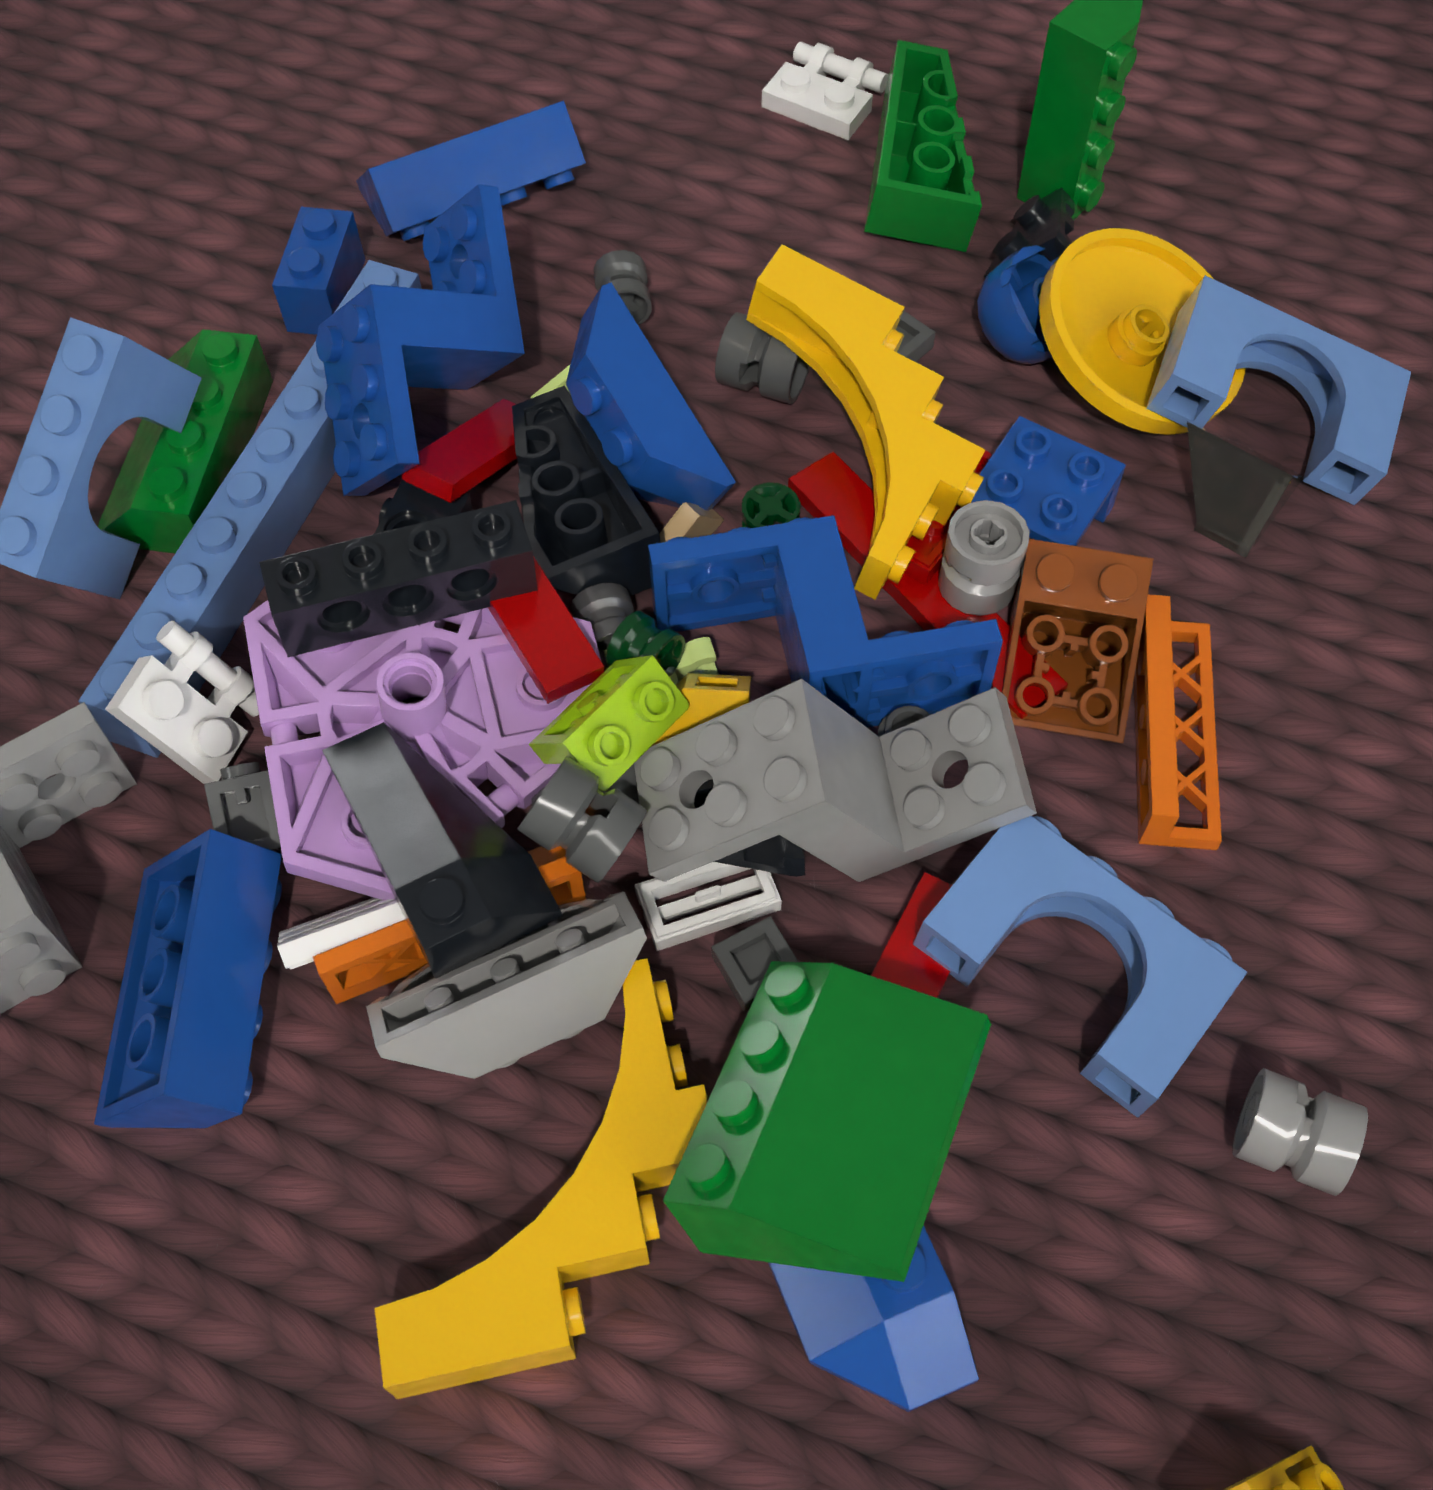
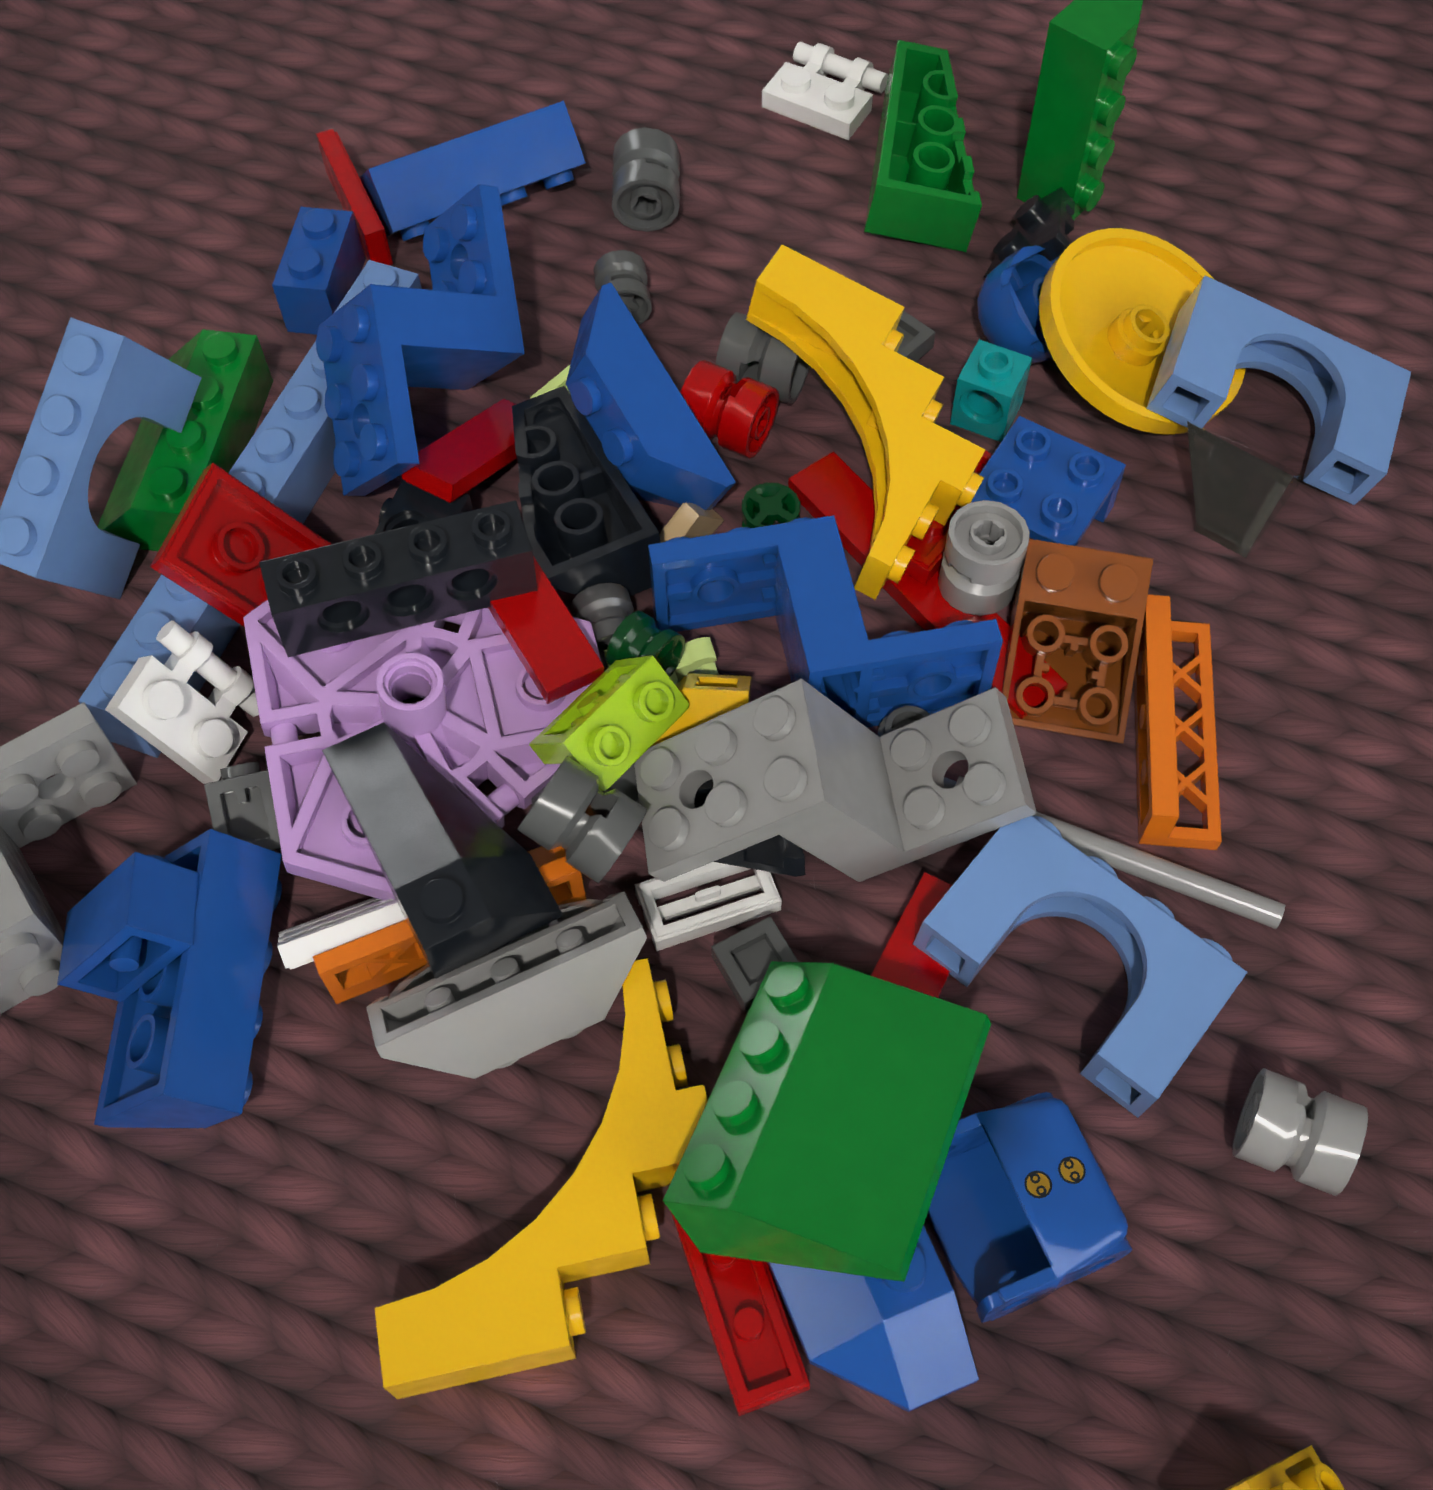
(129, 927): none -> blue brick
(223, 538): none -> red tile
(354, 196): none -> red tile
(646, 179): none -> dark grey wheel
(729, 409): none -> red wheel
(746, 1327): none -> red tile
(990, 390): none -> teal brick
(1024, 1206): none -> blue piece
(1167, 873): none -> light grey bar

